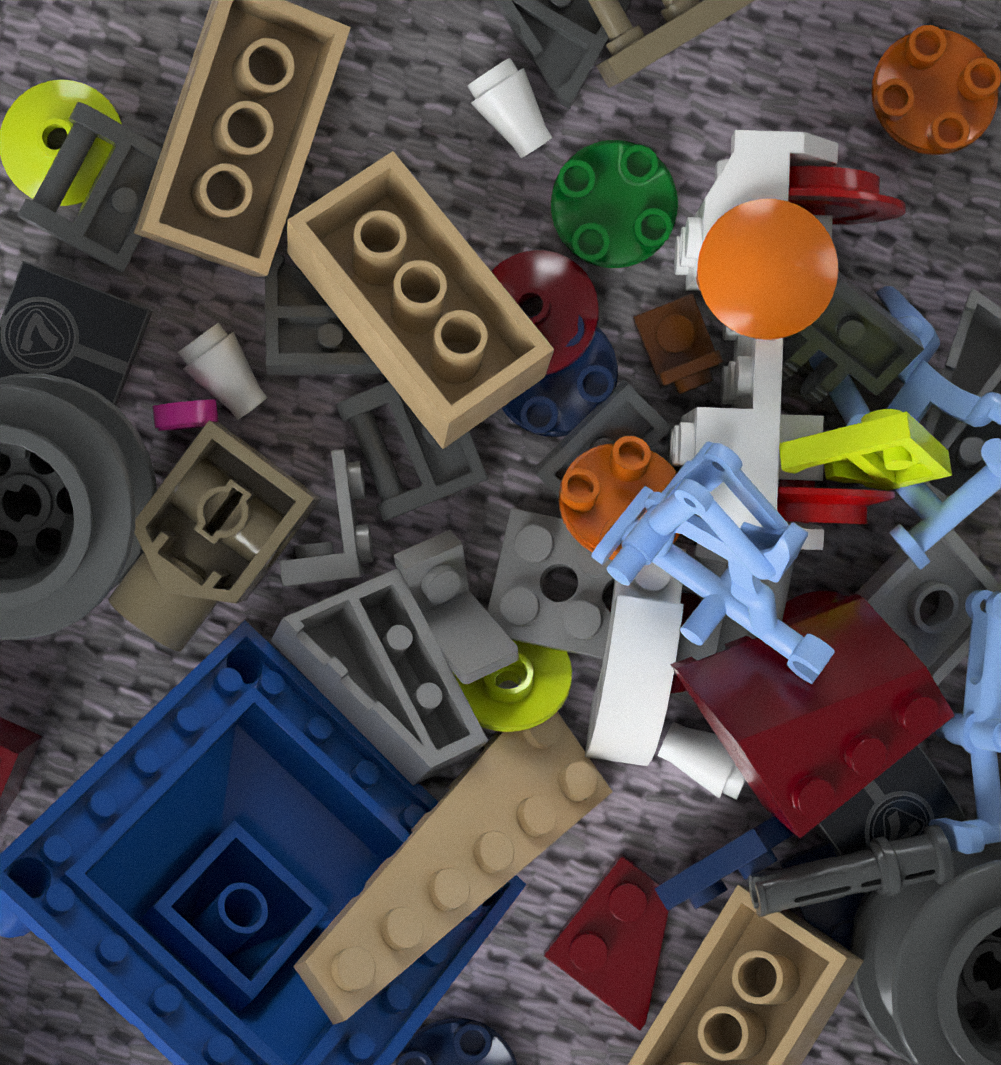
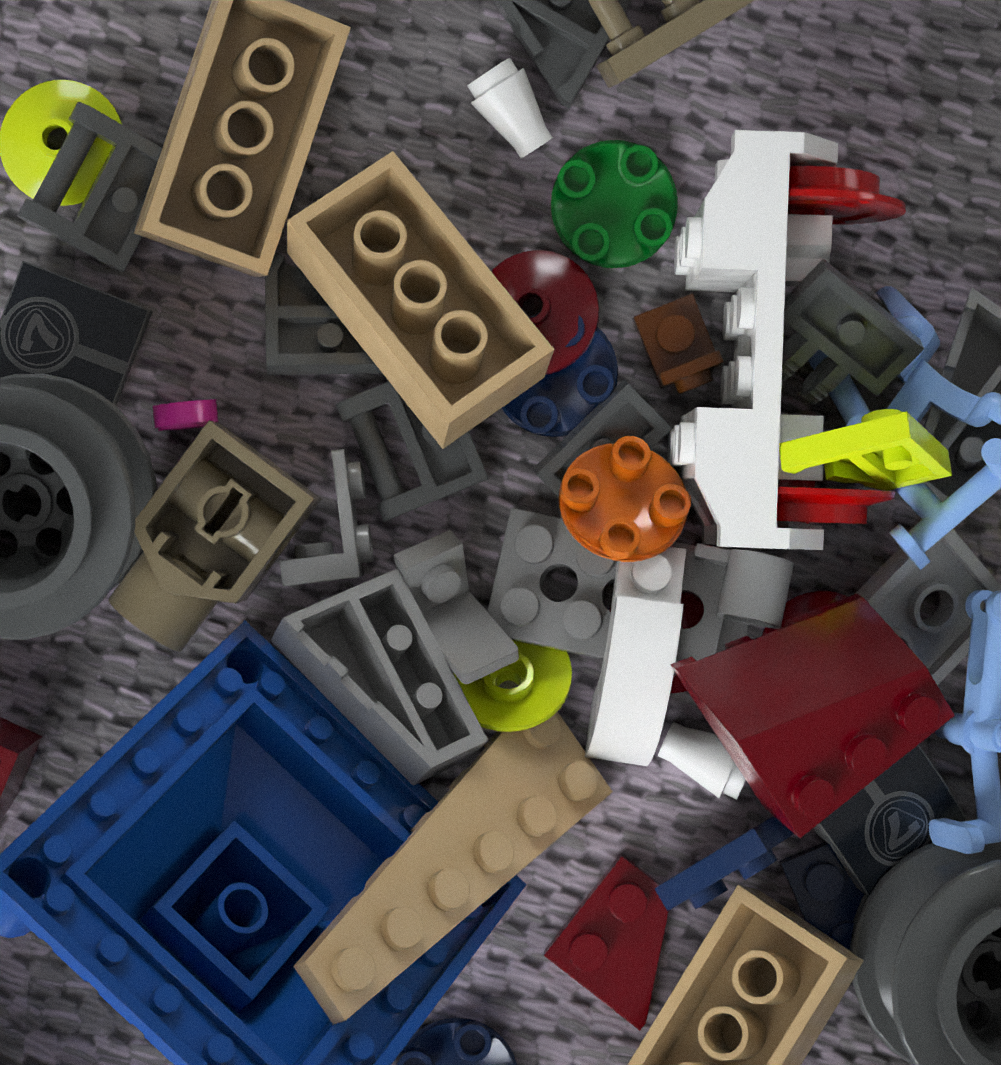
(223, 370): white cone -> none
(750, 551): light blue piece -> none
(767, 269): orange dish -> none
(879, 867): dark grey pin -> none
(935, 91): orange dish -> none

